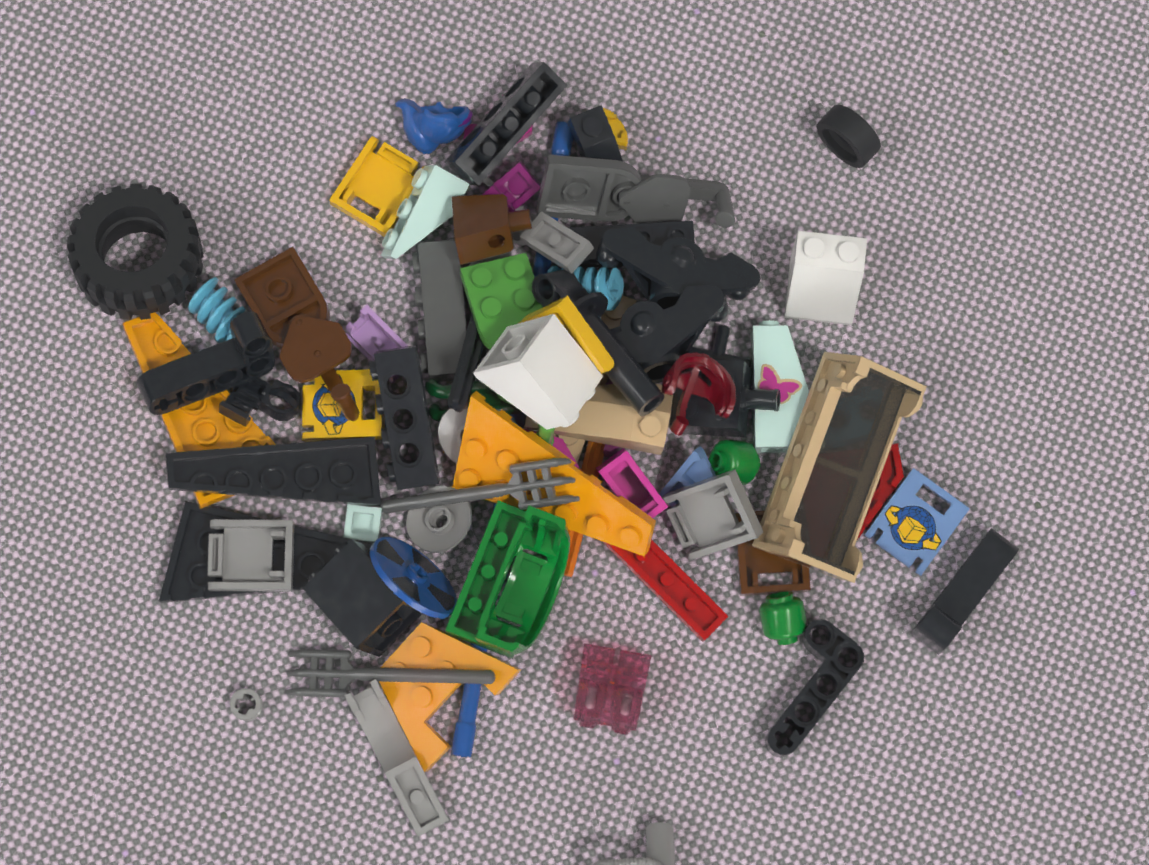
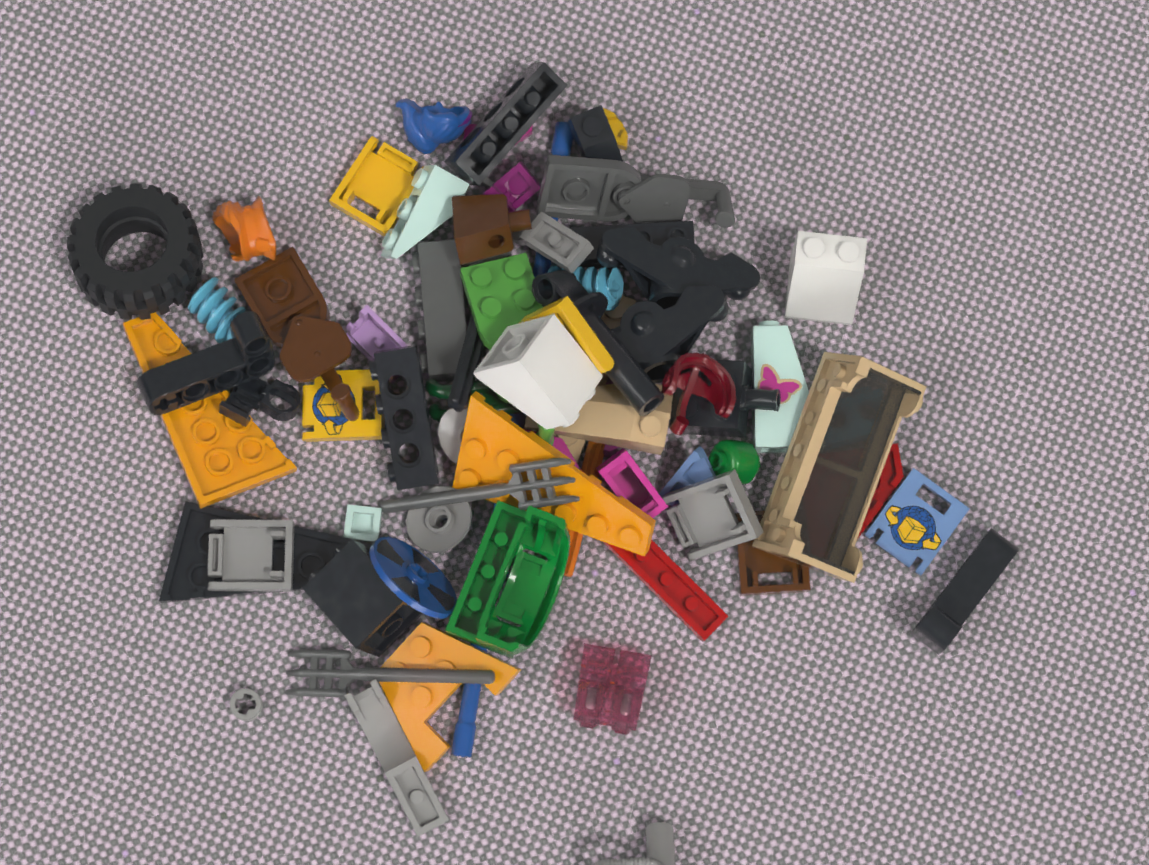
(246, 230): none -> orange piece
(304, 471): black wing -> none
(719, 347): black piece -> none
(783, 617): green head -> none
(809, 694): black beam -> none
(848, 136): black tyre -> none

